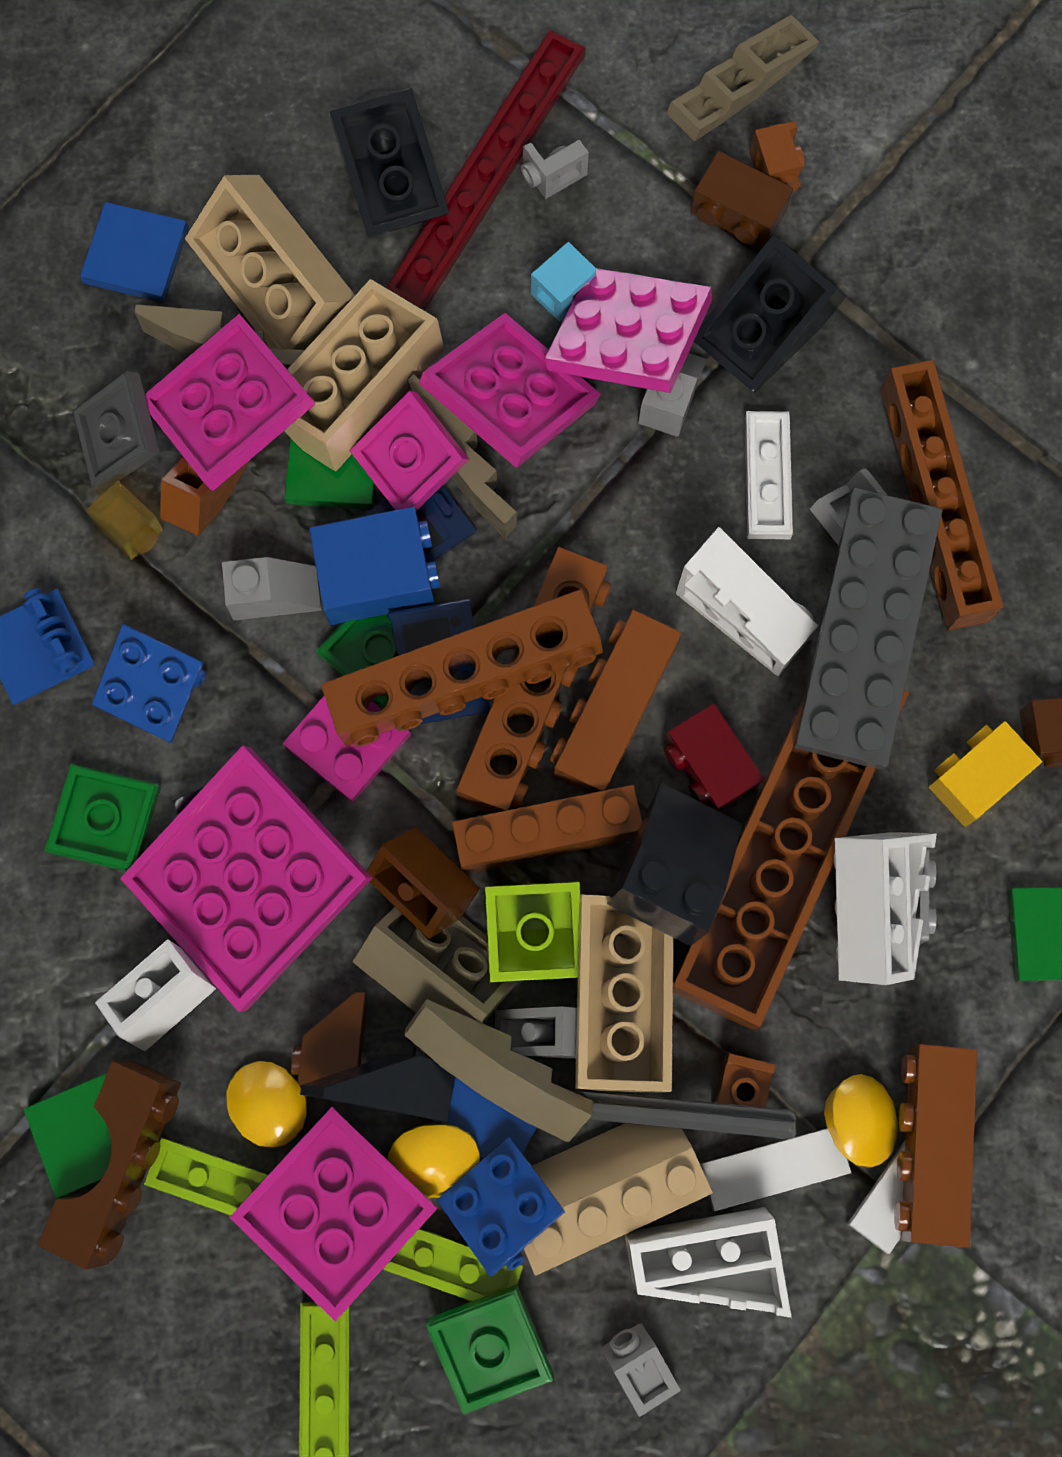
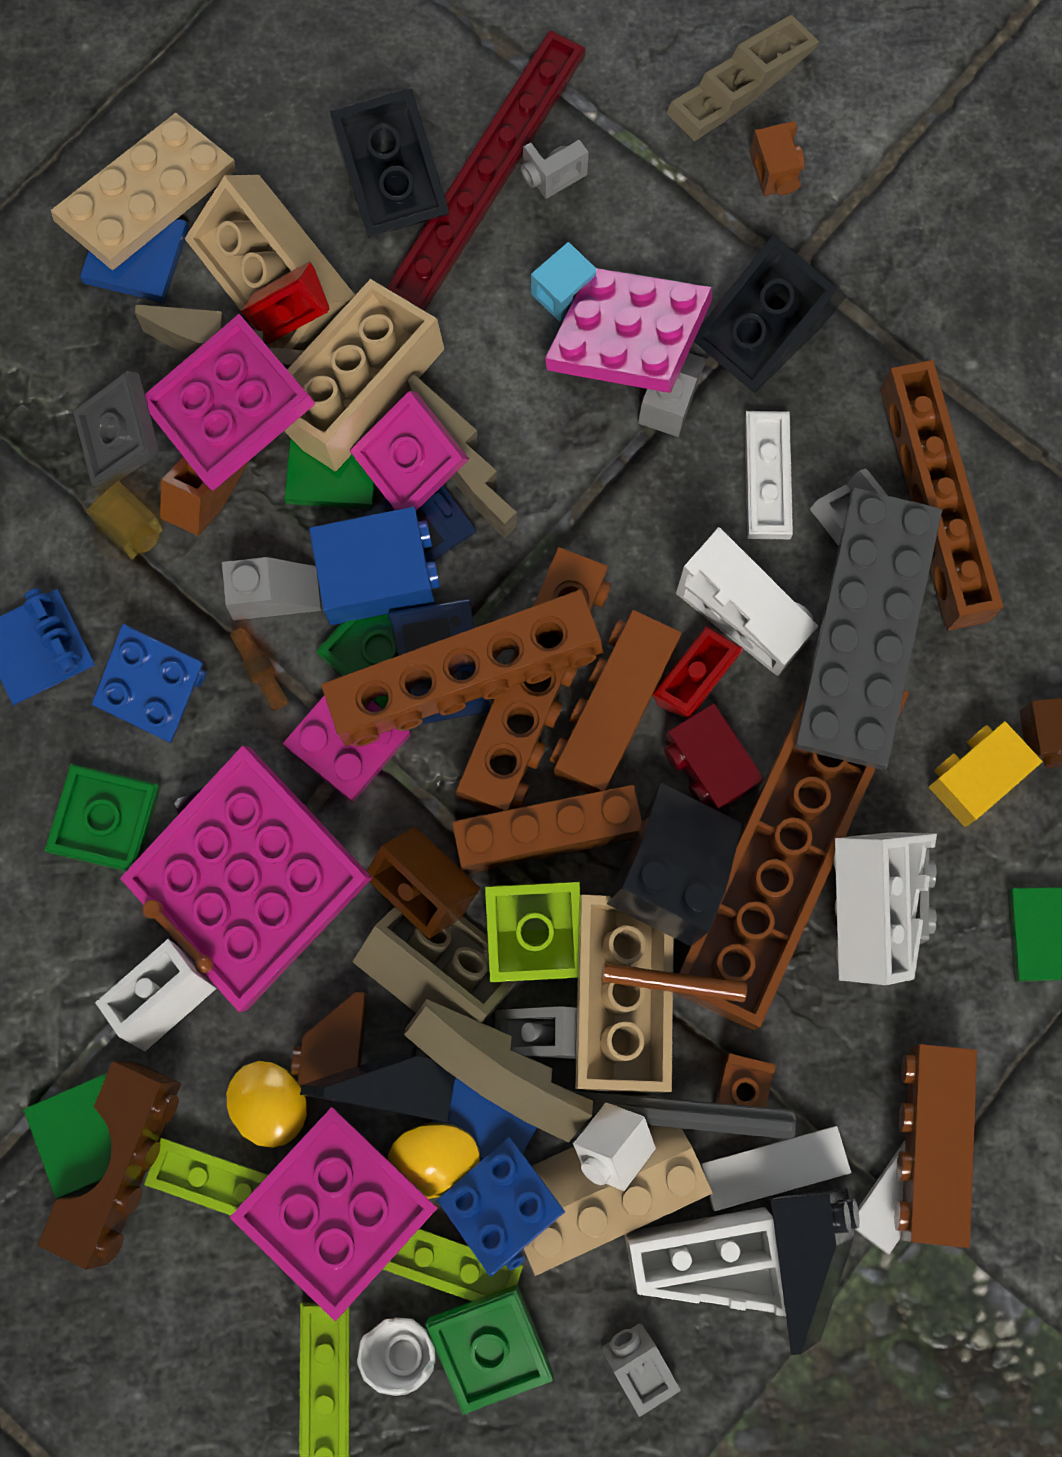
(143, 191): none -> tan plate
(154, 910): none -> dark orange hinge
(259, 668): none -> clear orange bar
(287, 303): none -> red slope
(396, 1356): none -> white hair
(505, 392): dark pink plate -> none
(614, 1146): none -> white brick
(674, 982): none -> dark orange bar
(696, 673): none -> red slope
(741, 200): reddish brown brick -> none
(812, 1248): none -> black slope
(862, 1120): yellow hat -> none

